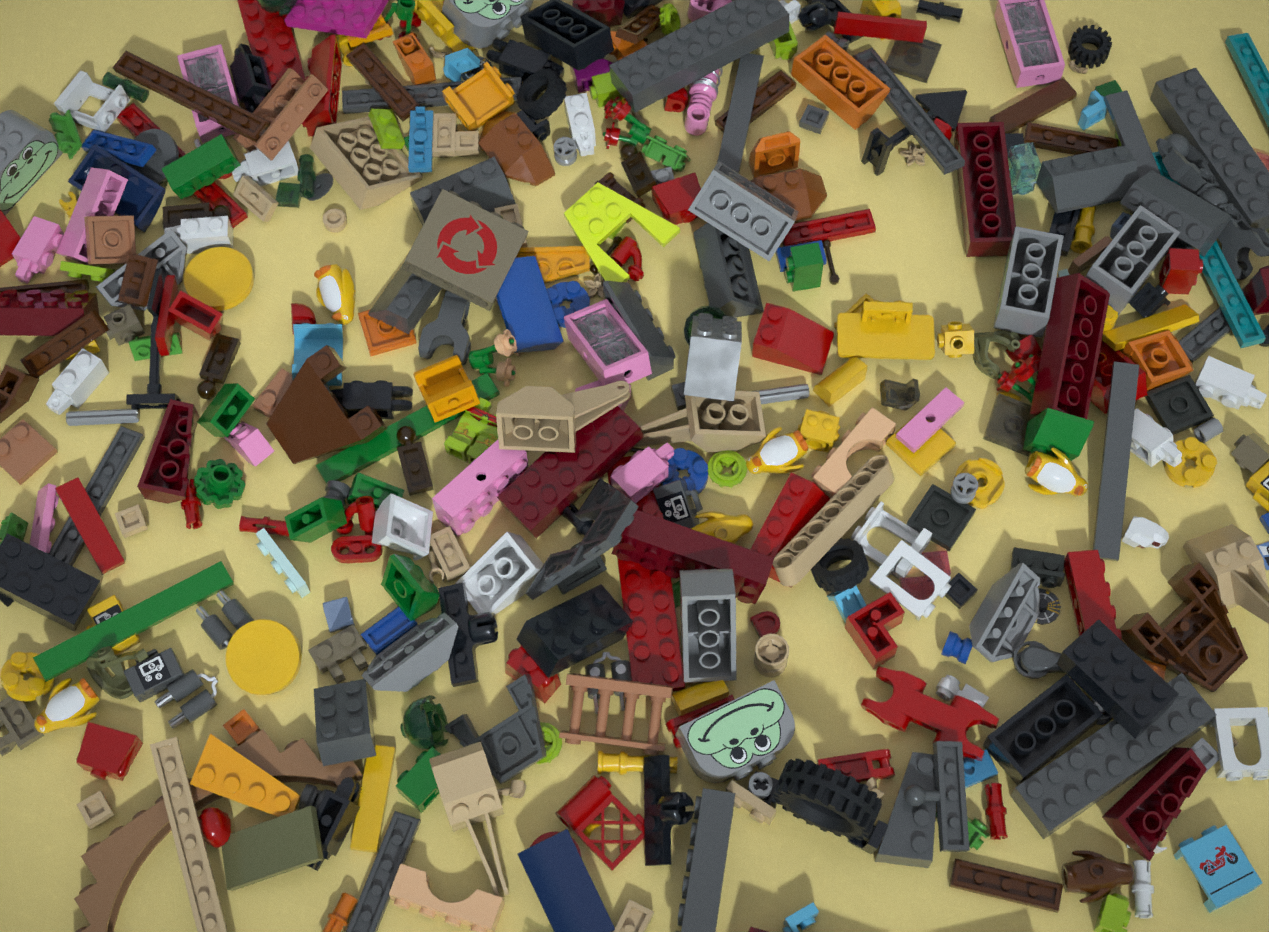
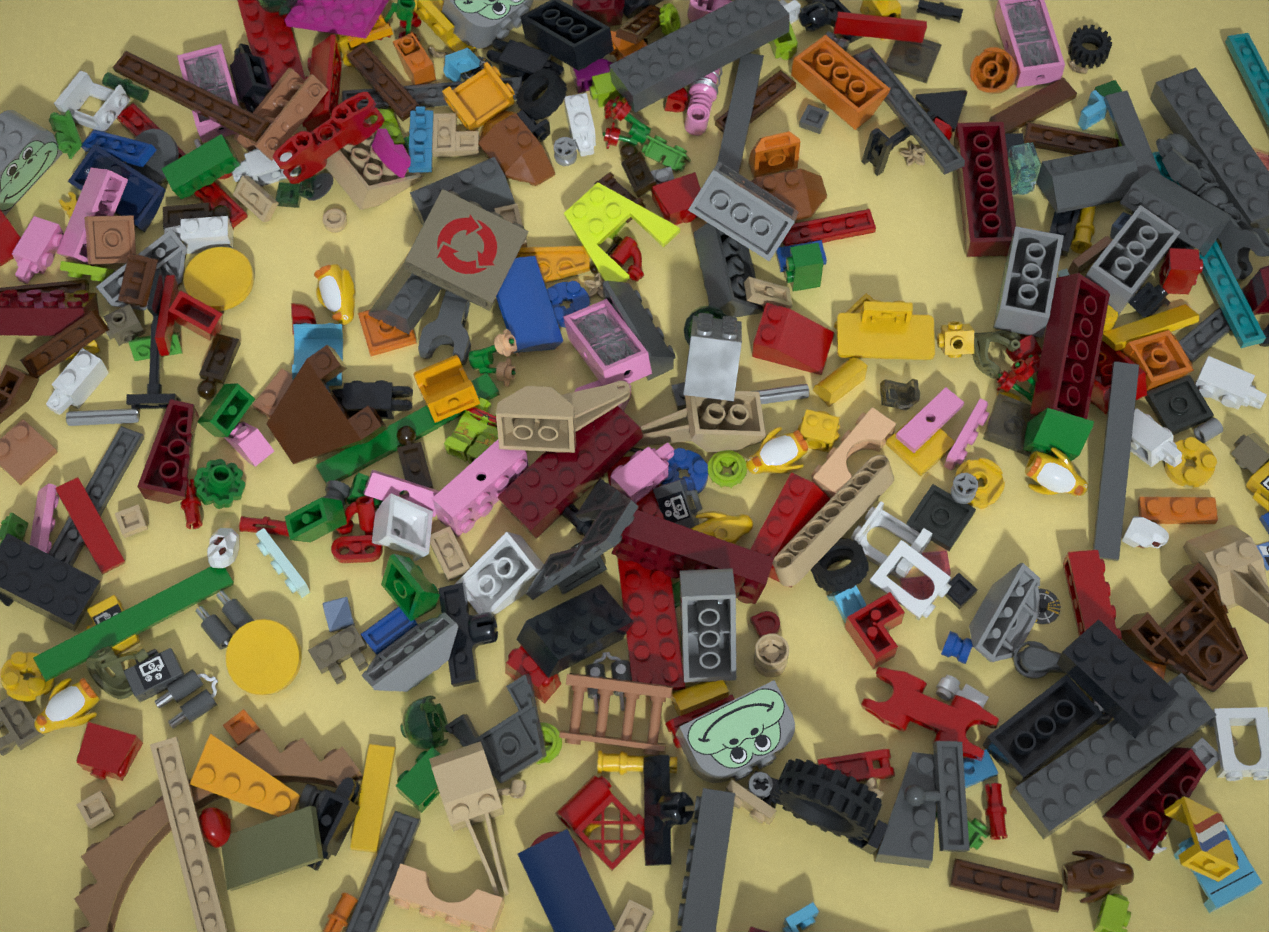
(223, 548): none -> white rock
(344, 128): none -> red piece
(344, 722): dark grey brick -> none
(382, 485): none -> bright pink tile
(391, 155): none -> dark pink slope
(434, 567): tan hand -> none
(767, 292): none -> tan plate
(834, 279): dark brown hinge -> none
(968, 435): none -> bright pink tile
(993, 71): none -> orange cylinder
(1044, 564): pearl dark grey bracket -> none
(1142, 889): white pin -> none
(1178, 510): none -> orange plate
(1212, 849): none -> yellow panel

